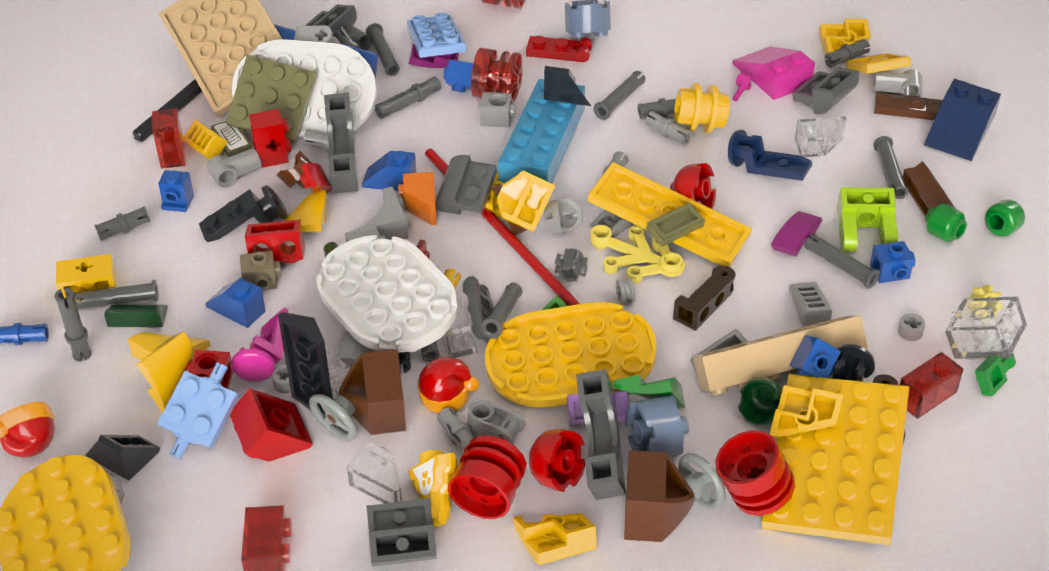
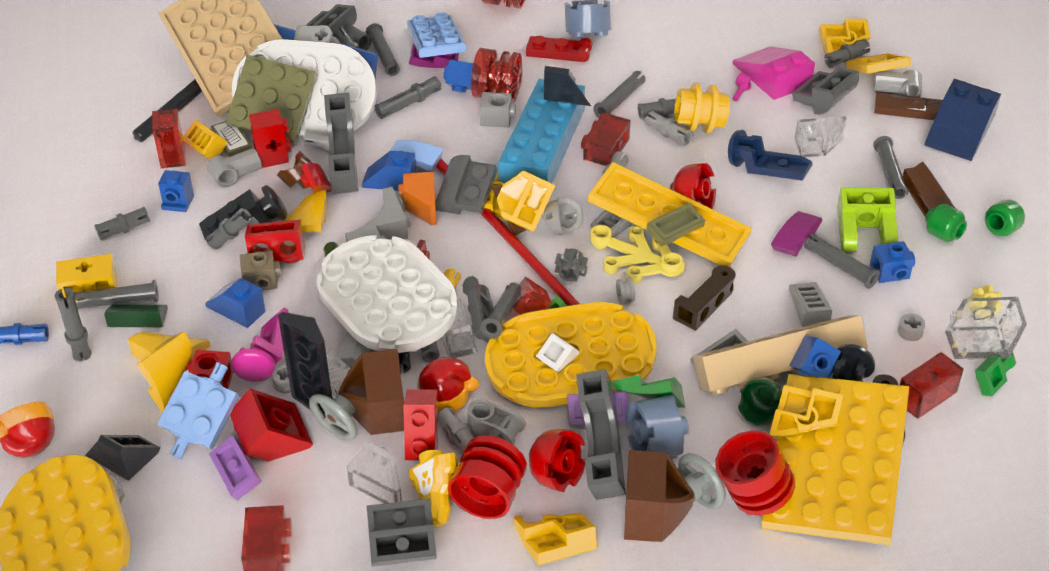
(229, 228): none -> dark grey pin
(235, 467): none -> medium lavender plate
(420, 422): none -> brick
(425, 154): none -> light blue slope
(532, 299): none -> clear red bracket
(557, 353): none -> white slope
(605, 138): none -> clear red brick

